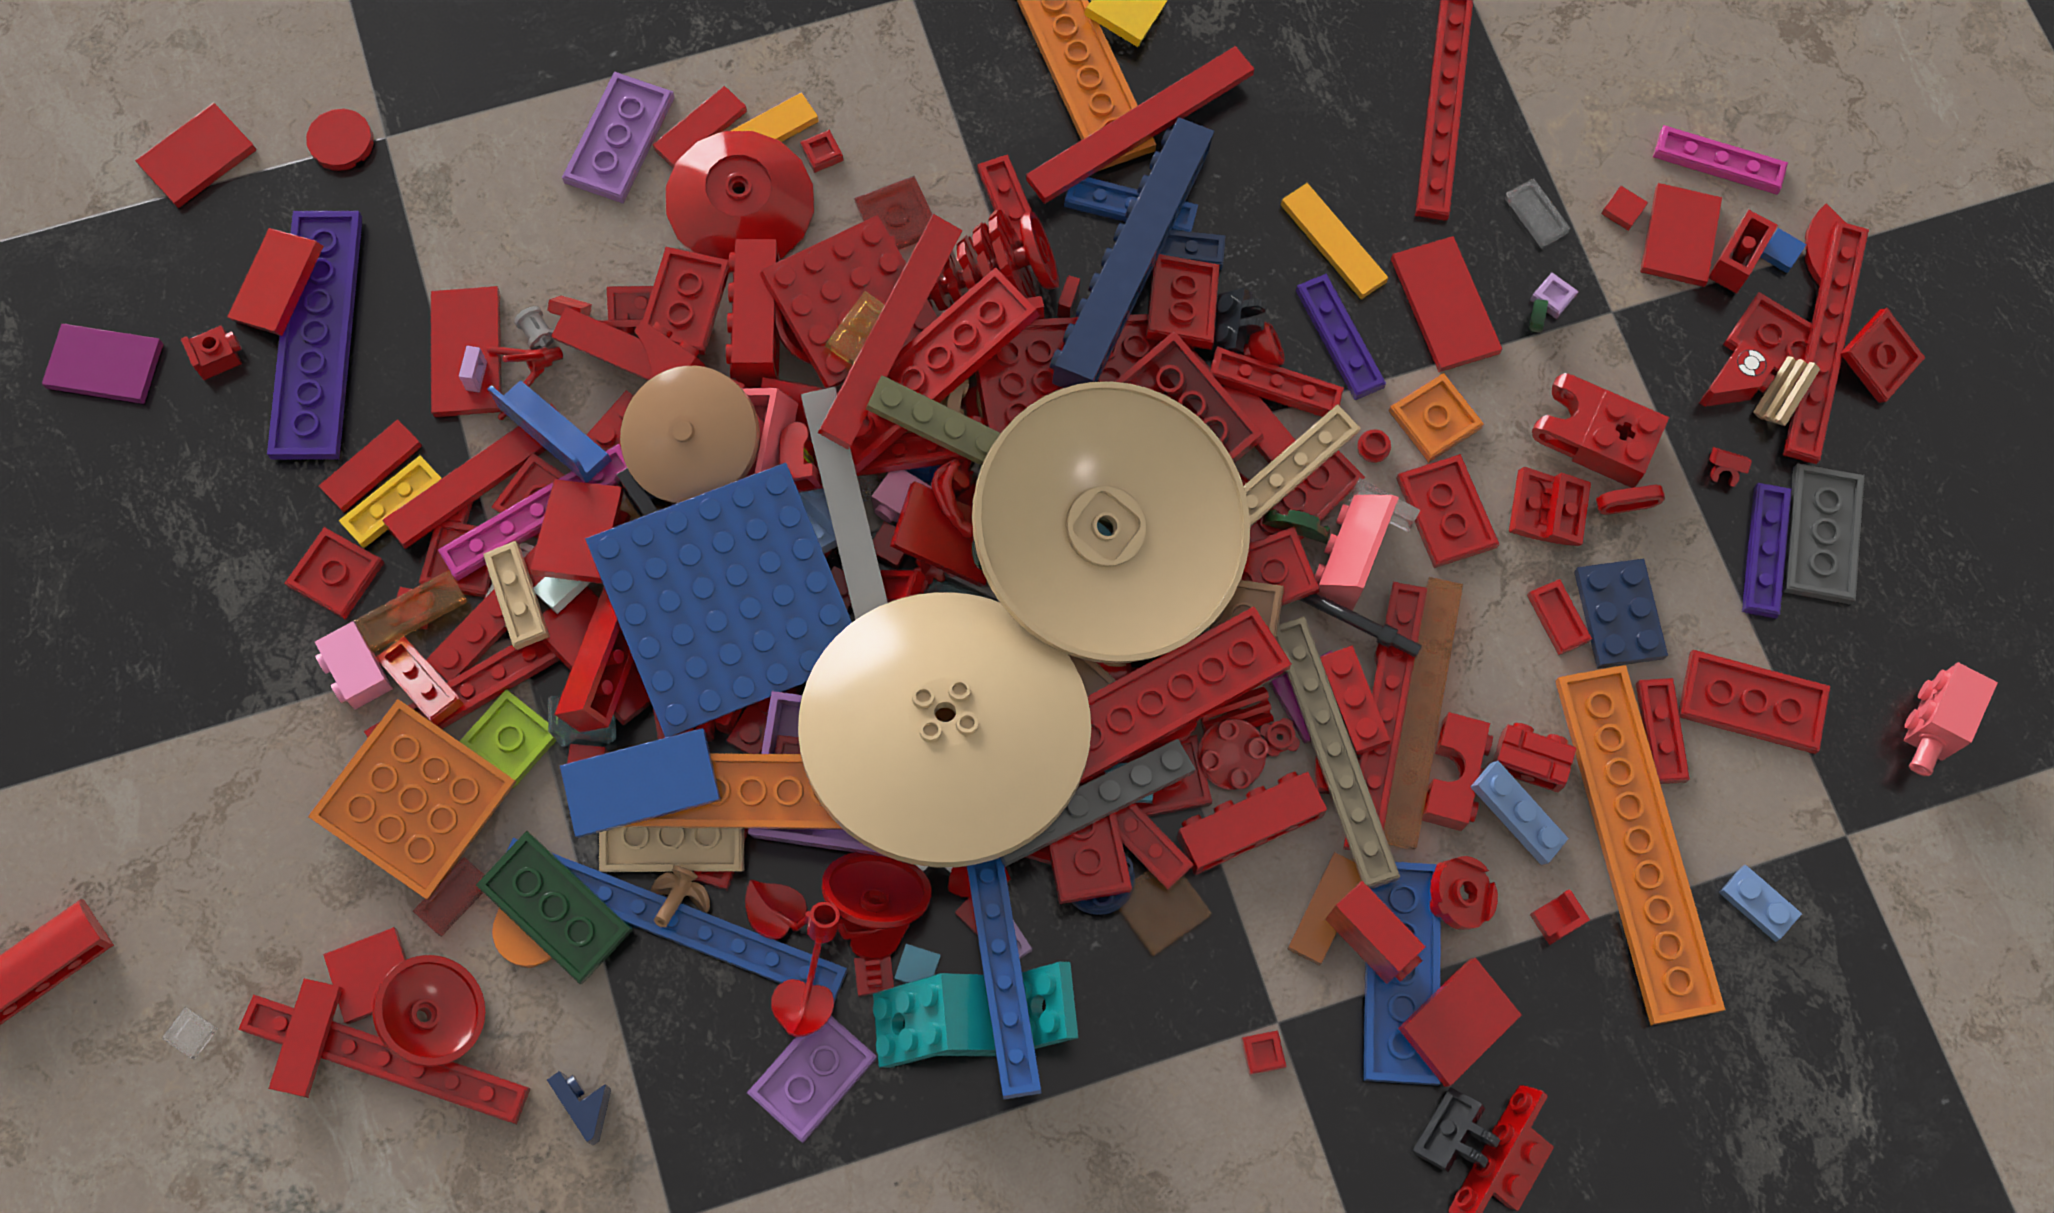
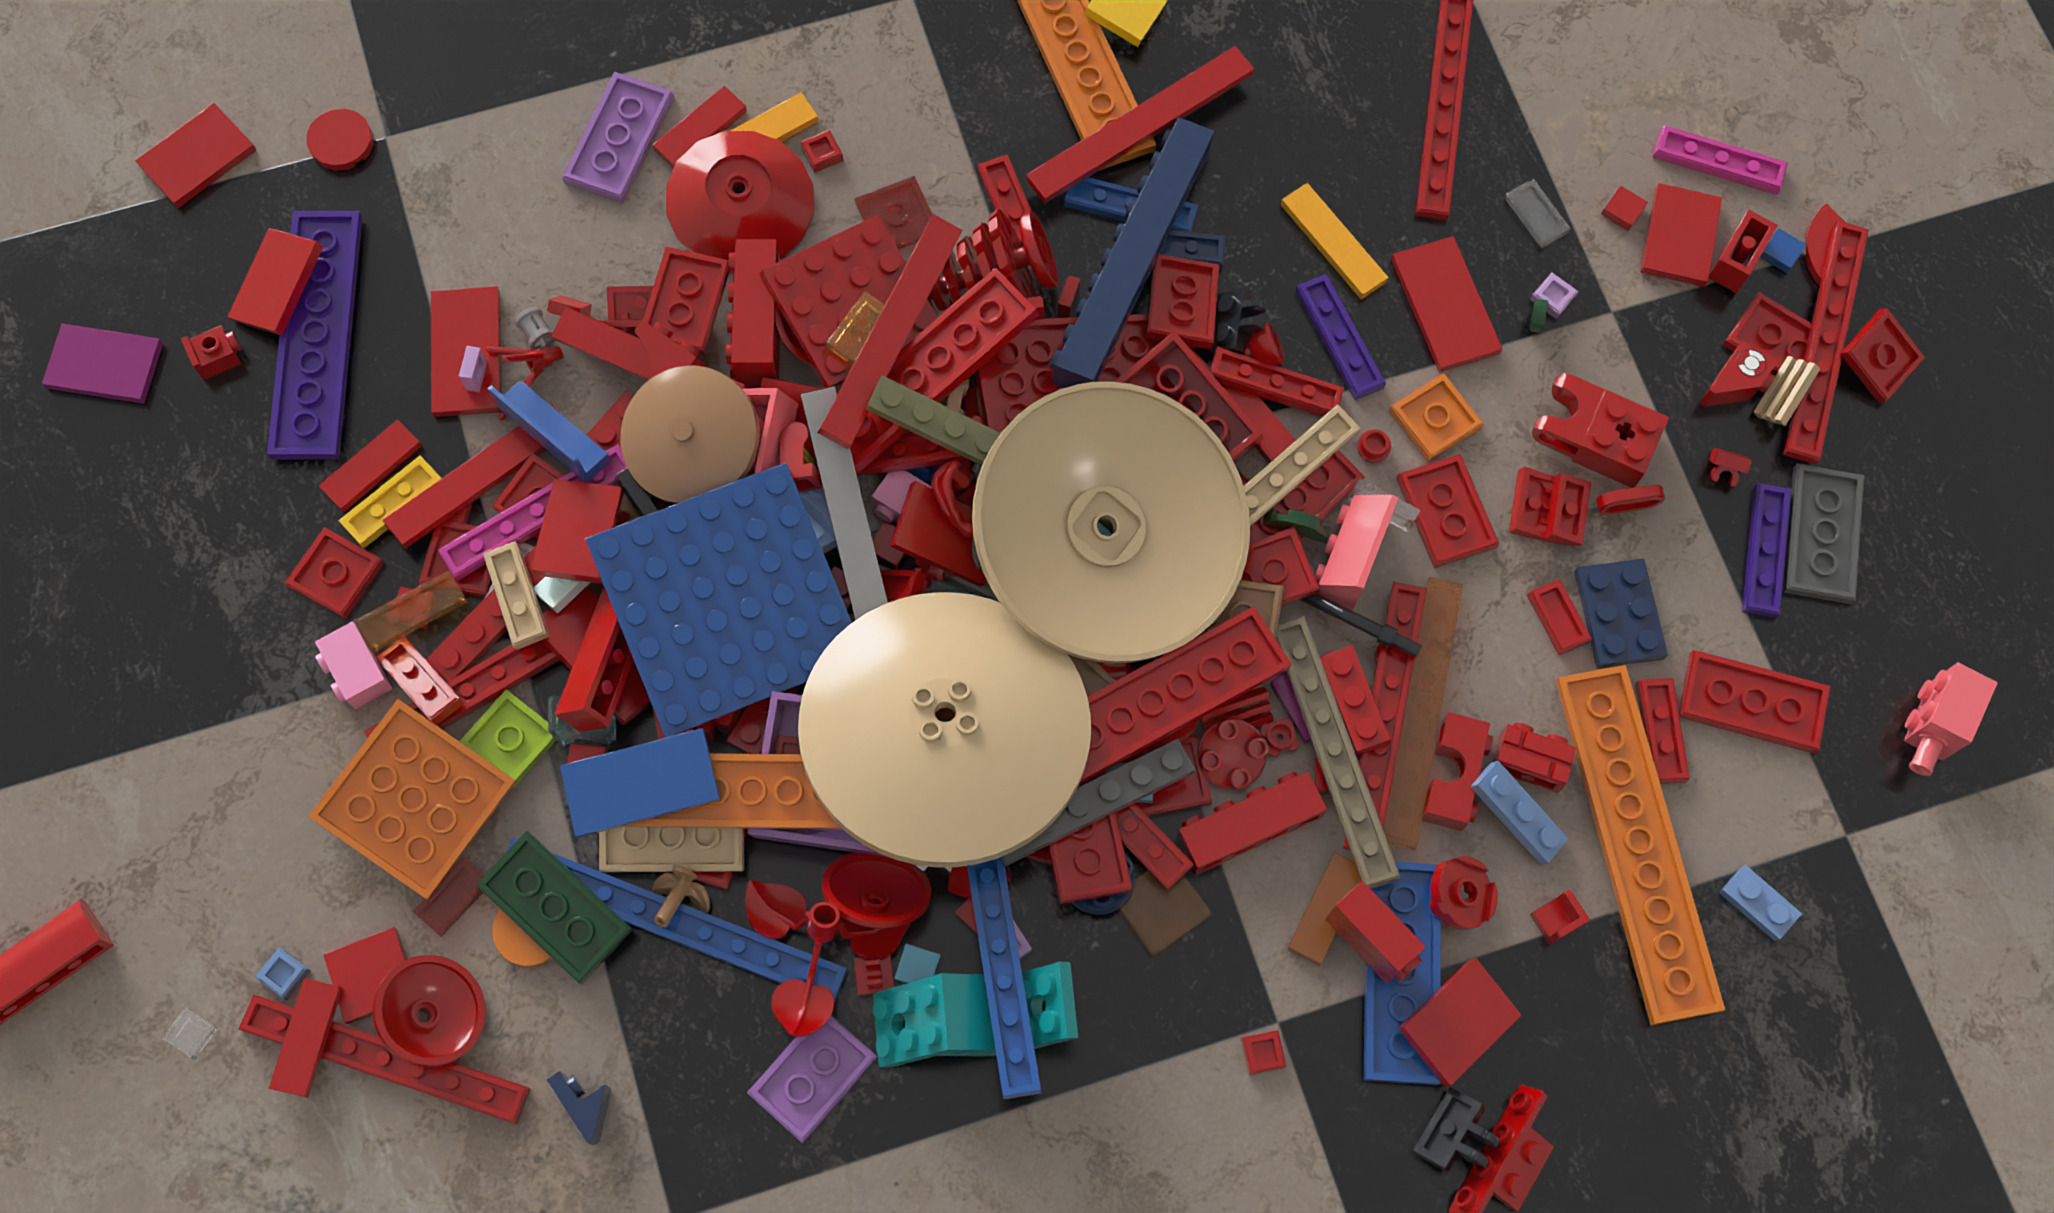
(282, 973): none -> medium blue tile

